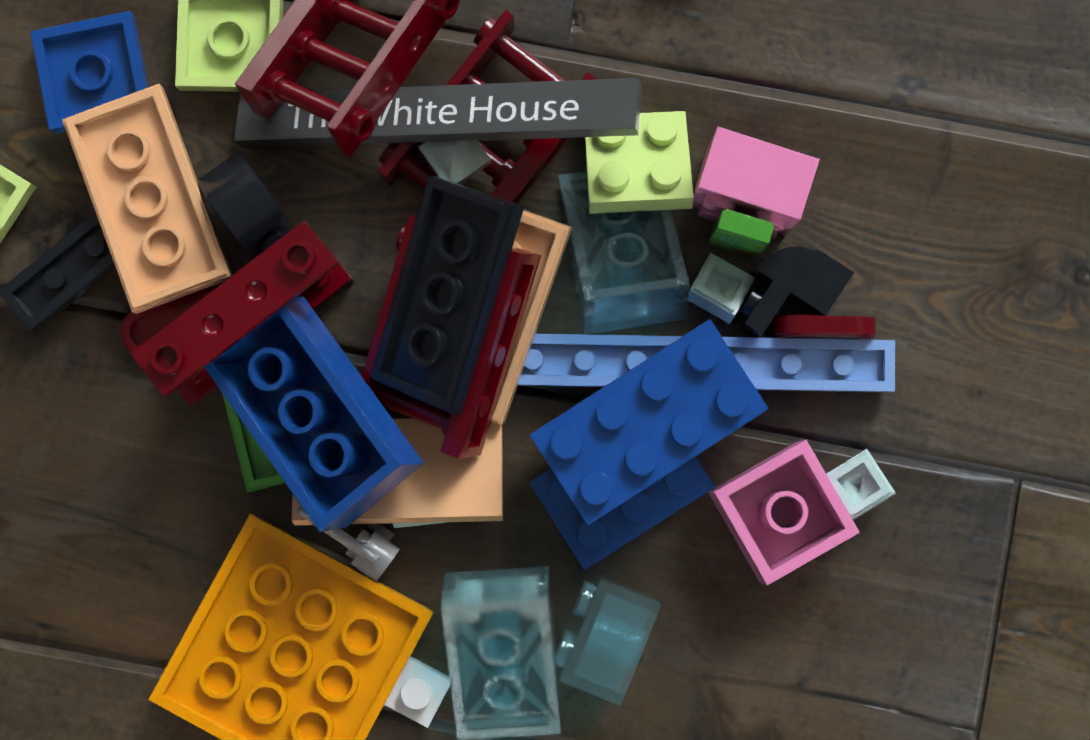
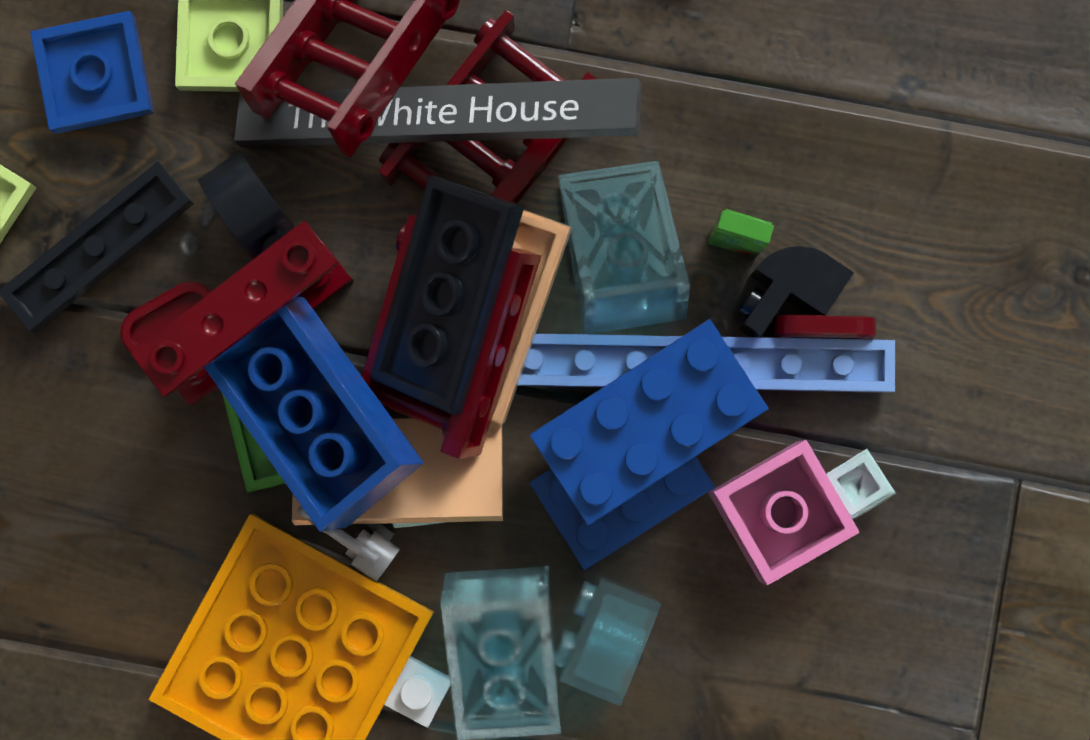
(147, 198): light nougat tile -> none
(455, 159): light aqua tile -> none
(641, 170): yellowish green plate -> none
(720, 288): light aqua tile -> none
(754, 180): bright pink brick -> none

